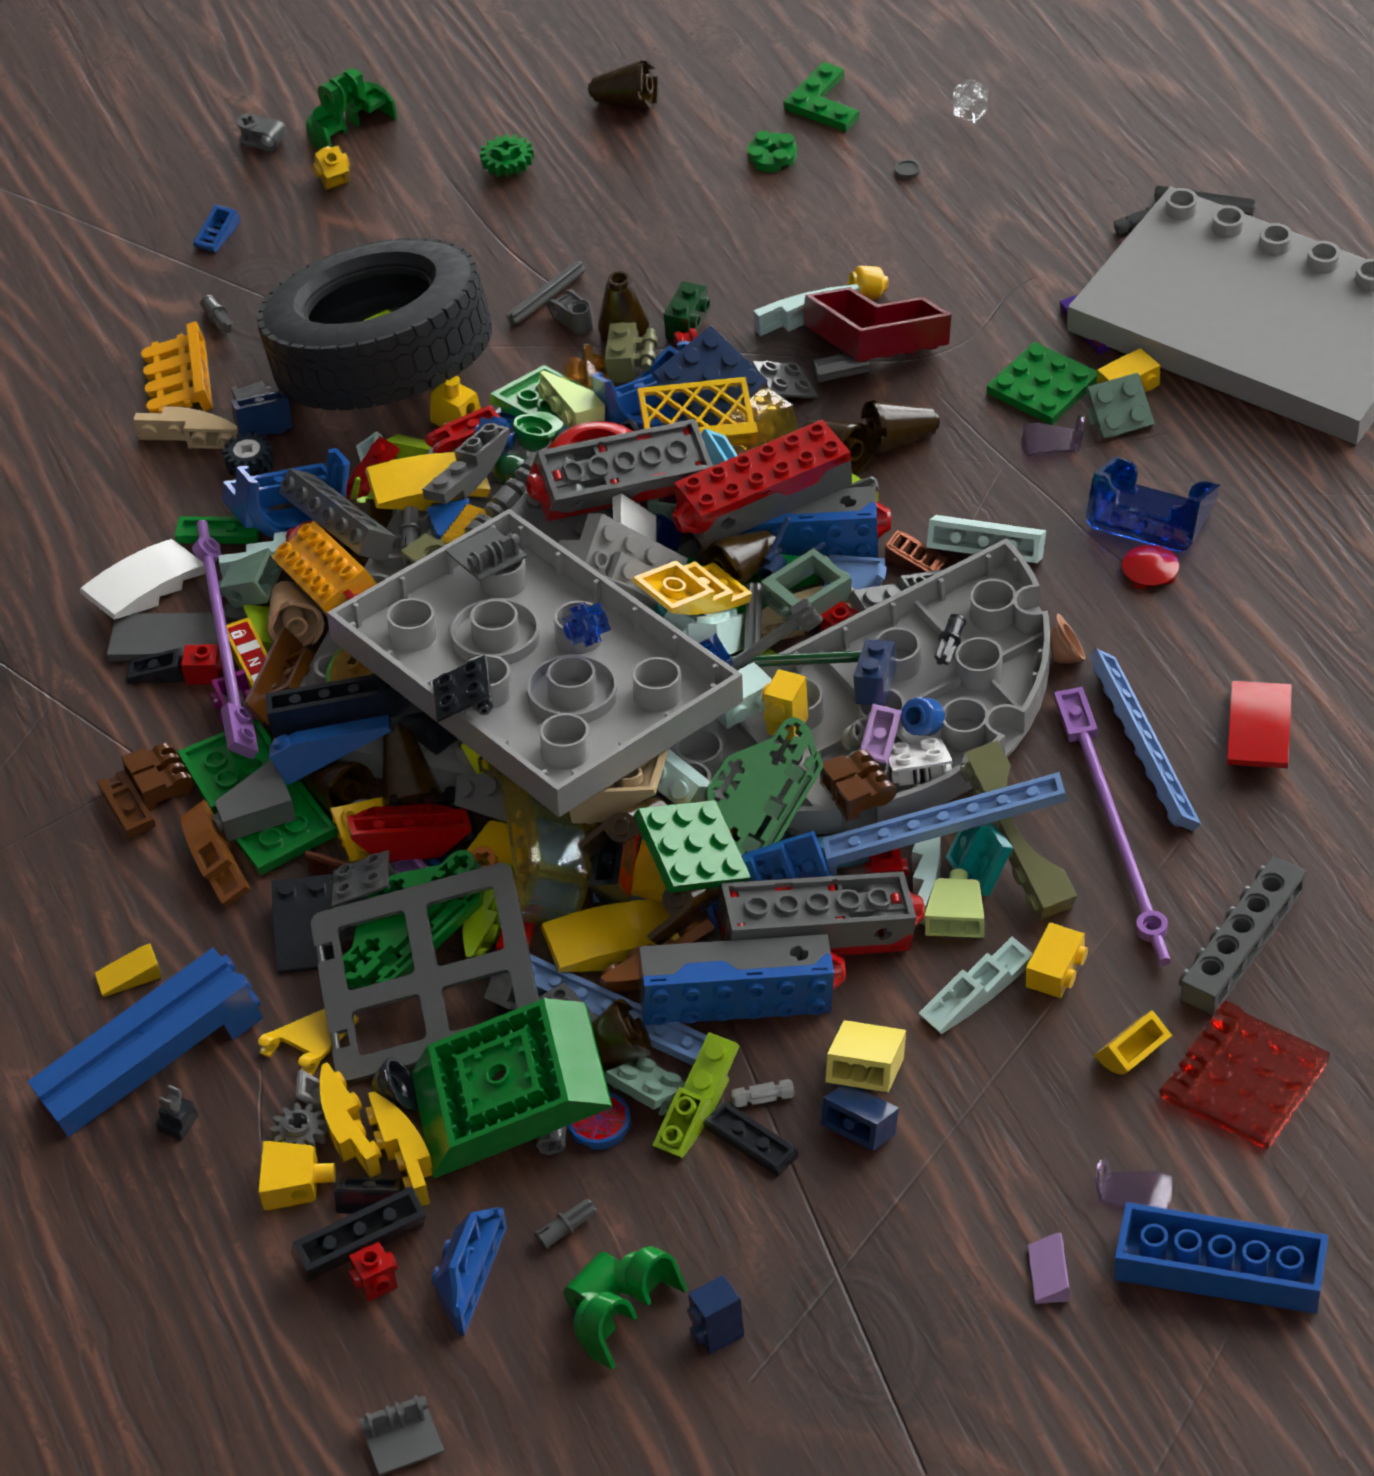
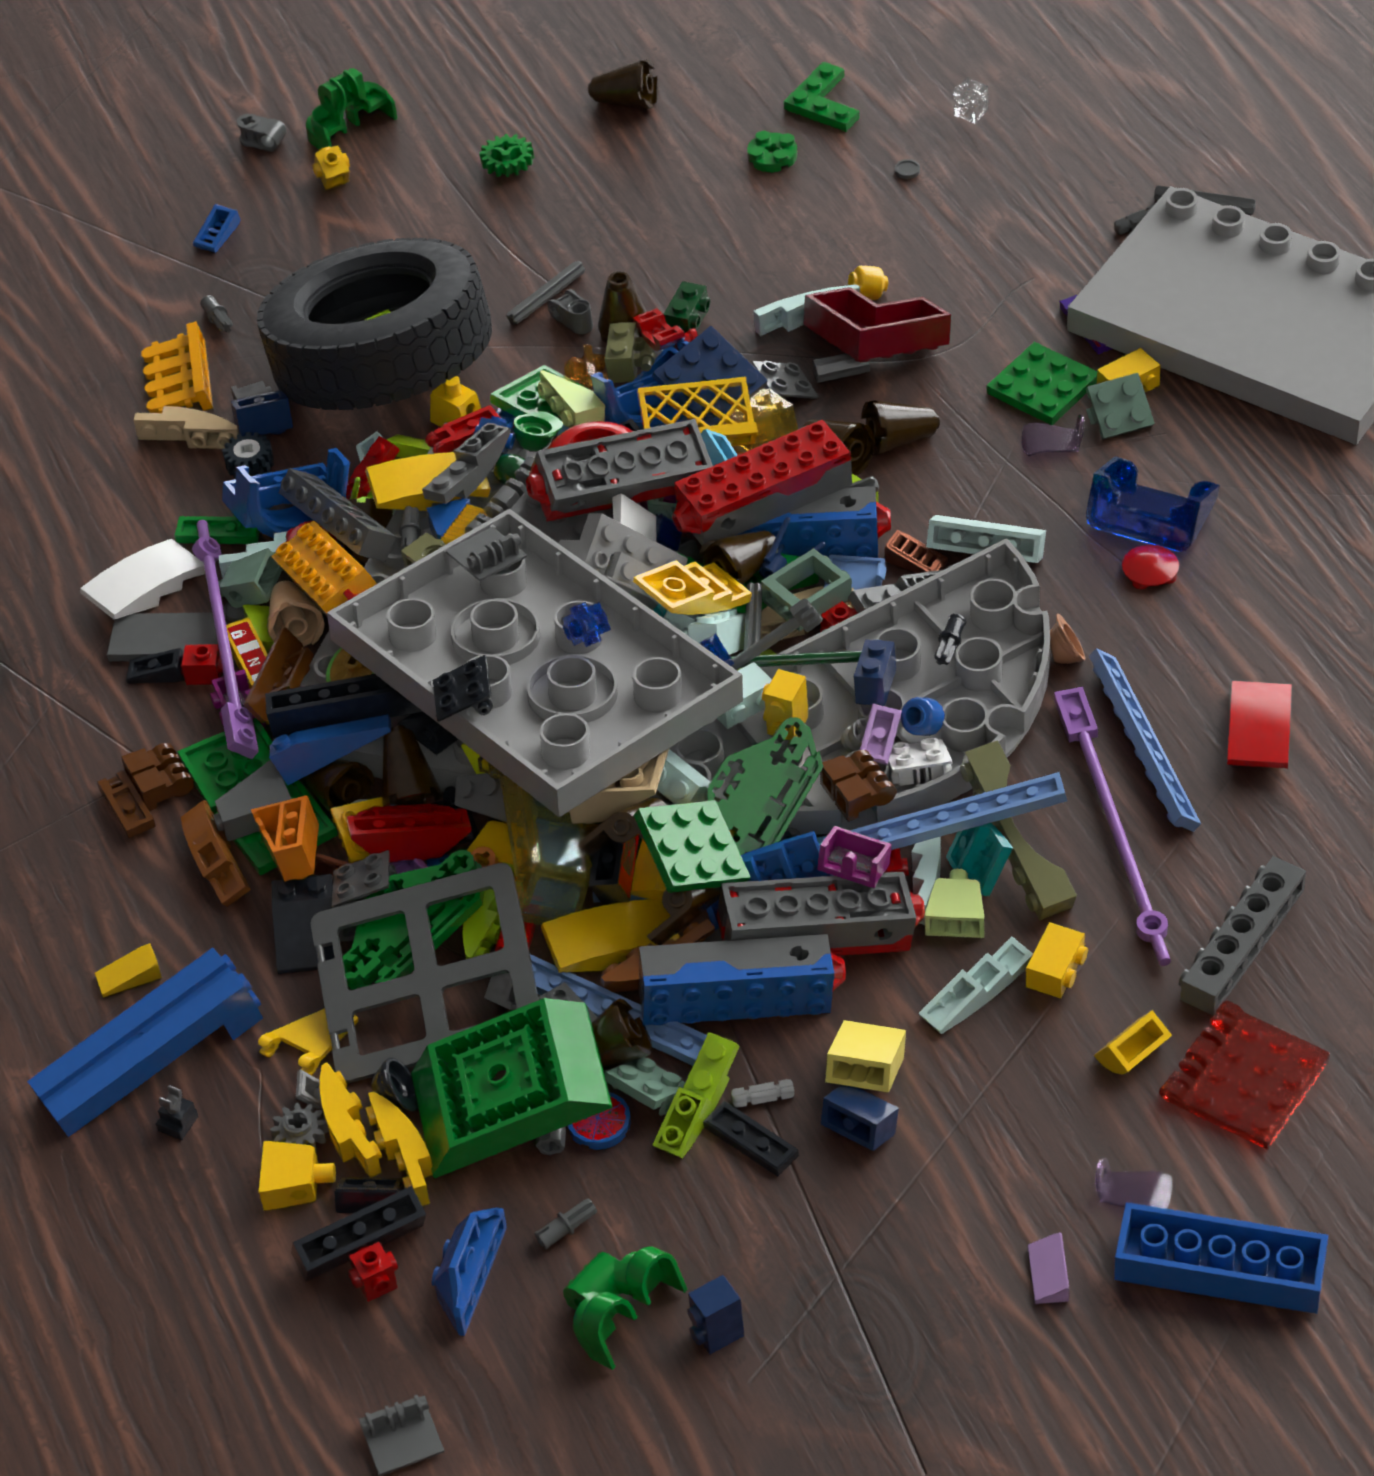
(290, 835): none -> orange wedge
(656, 330): none -> red slope
(854, 856): none -> magenta window

